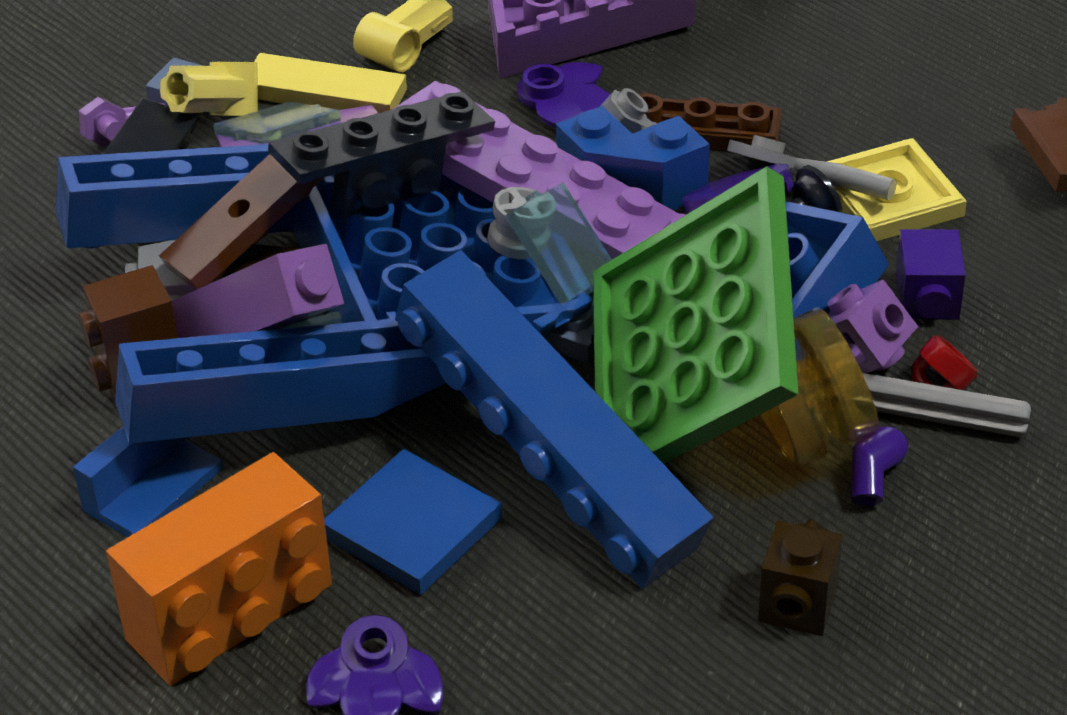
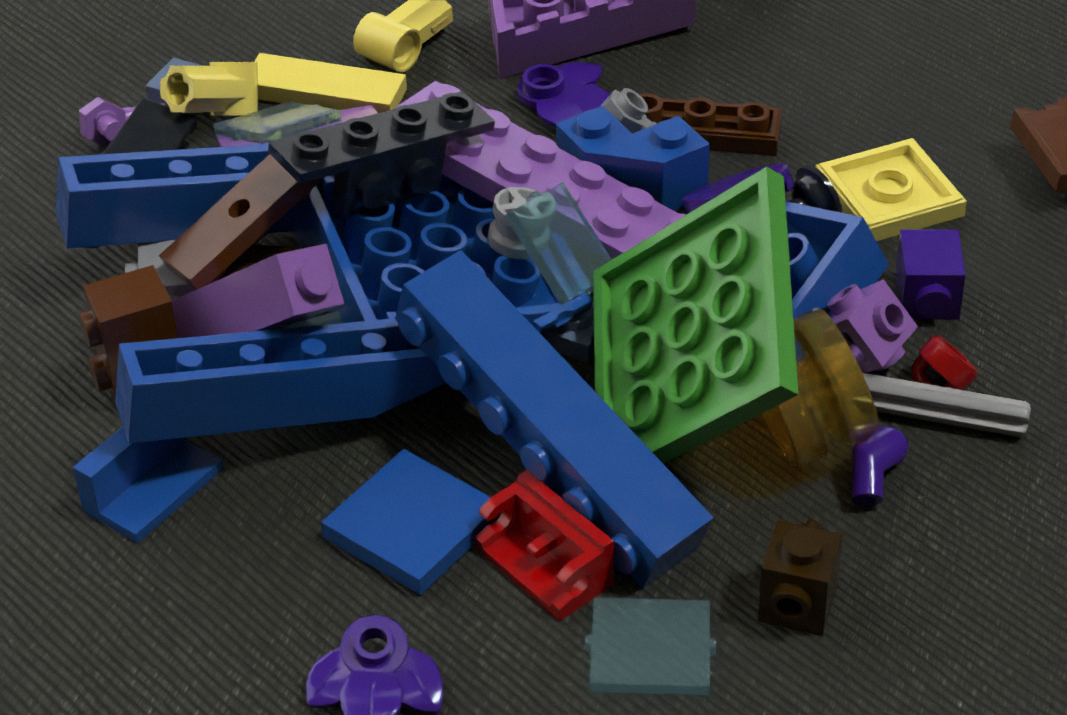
(221, 567): orange brick -> none
(546, 546): none -> red hinge
(650, 646): none -> clear light blue piece
(837, 174): light grey piece -> none

